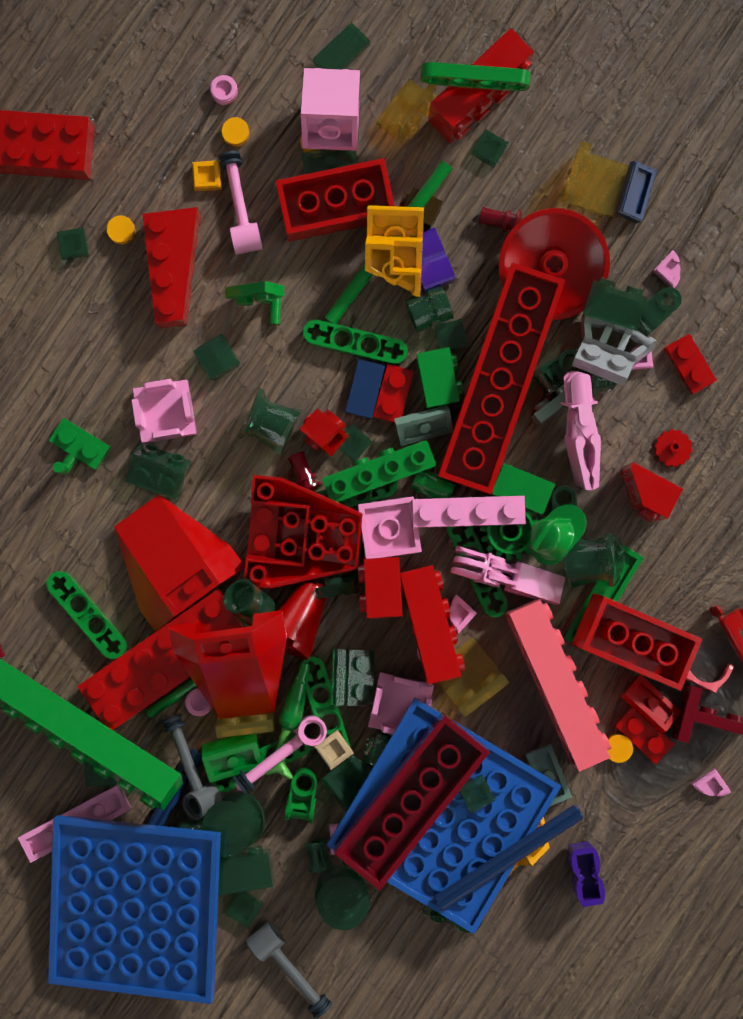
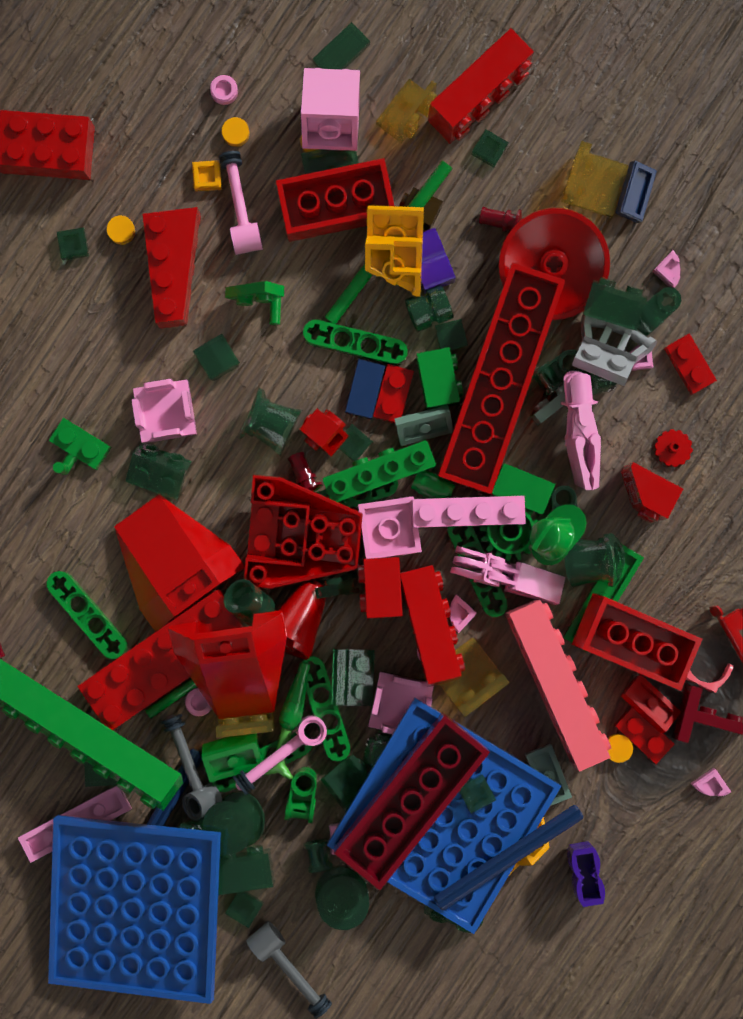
(334, 749): tan tile -> none
(475, 76): green beam -> none

